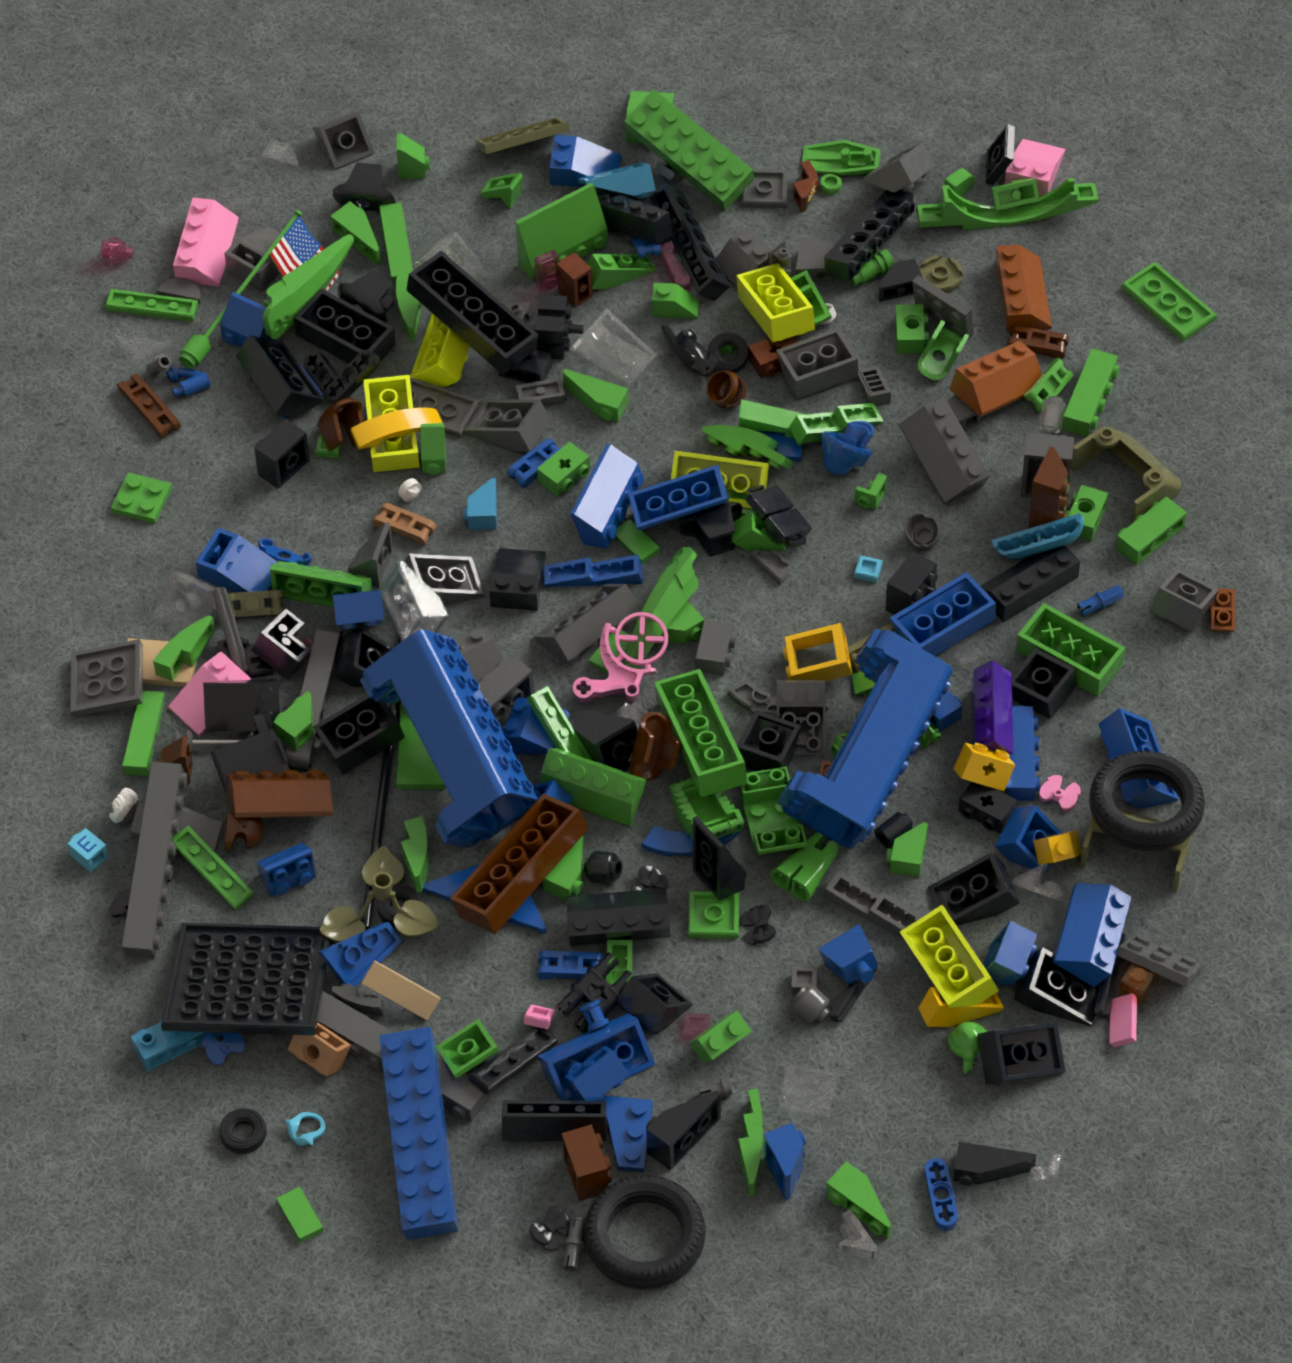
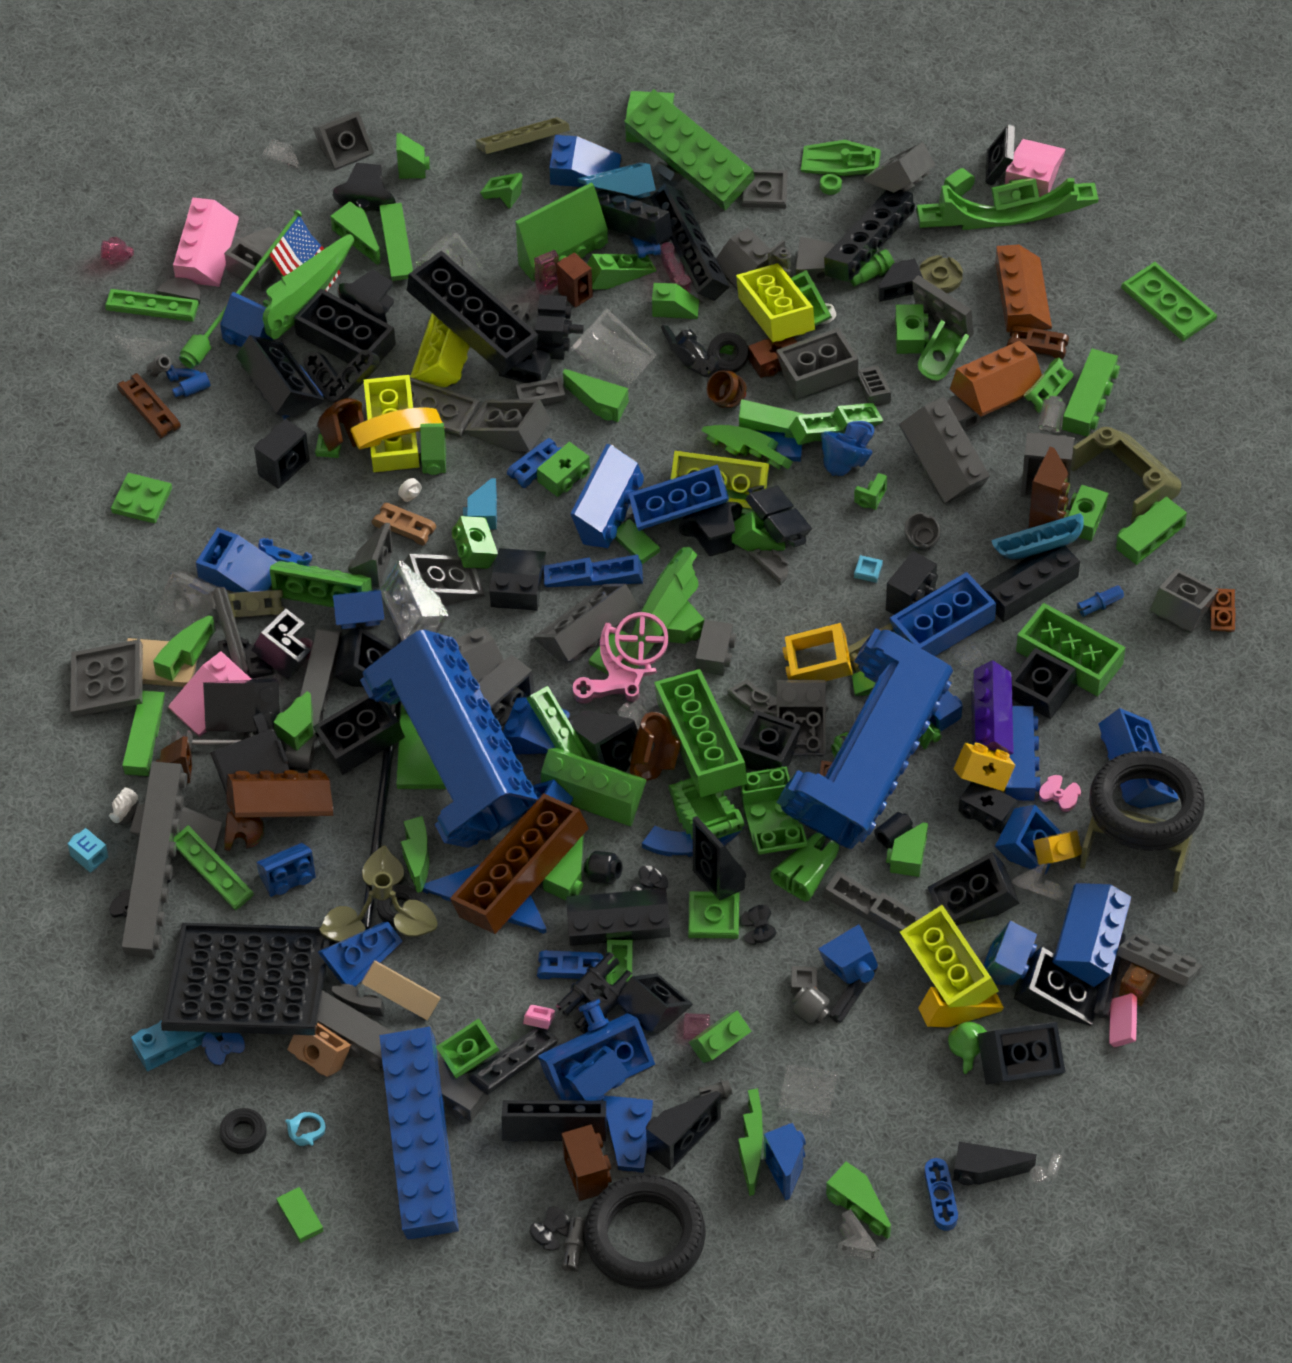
(408, 307): bright green slope -> none
(474, 542): none -> bright green brick
(806, 188): copper slope -> none

